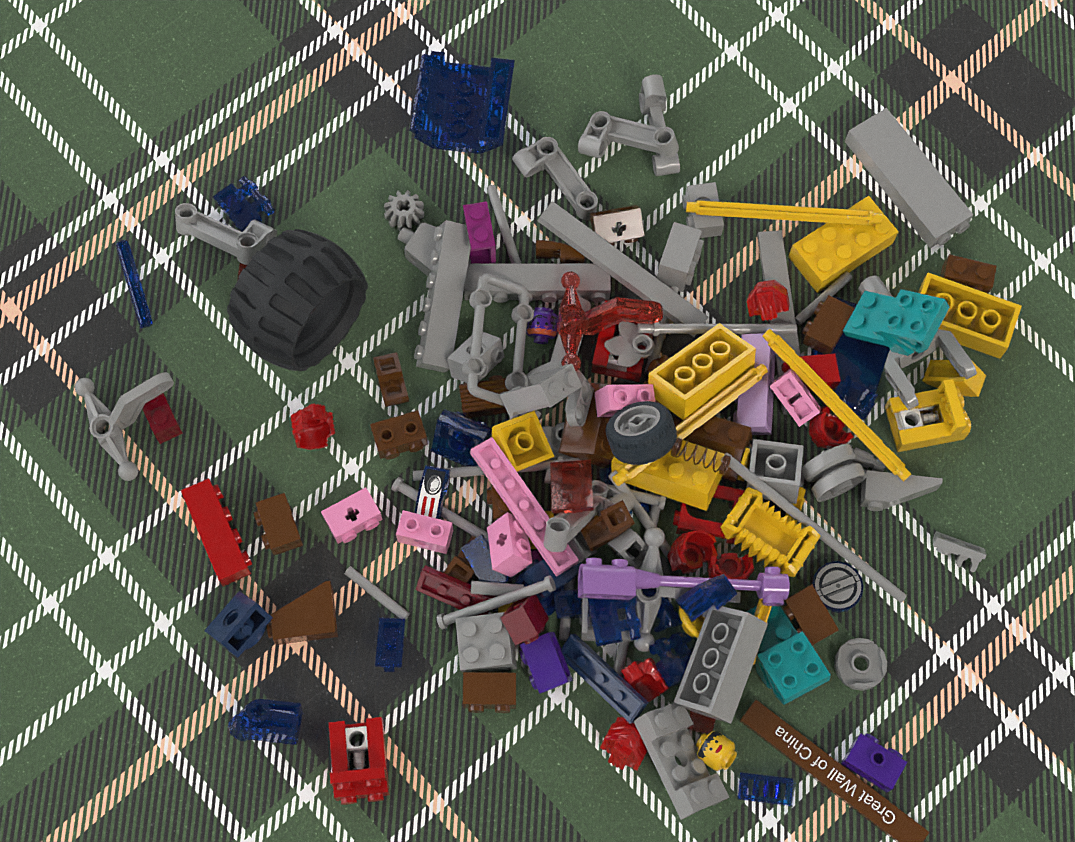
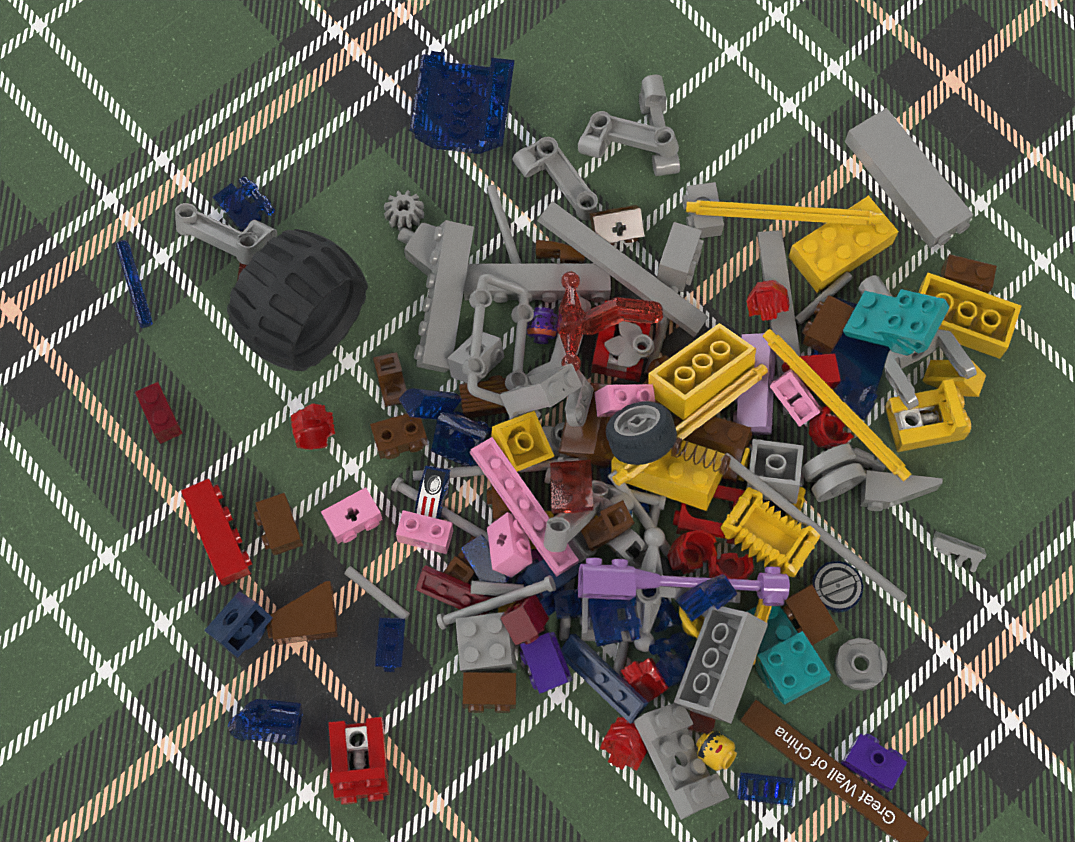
(122, 416): light grey piece -> none
(428, 403): none -> clear blue brick
(480, 233): magenta panel -> none
(657, 328): light grey bar -> none

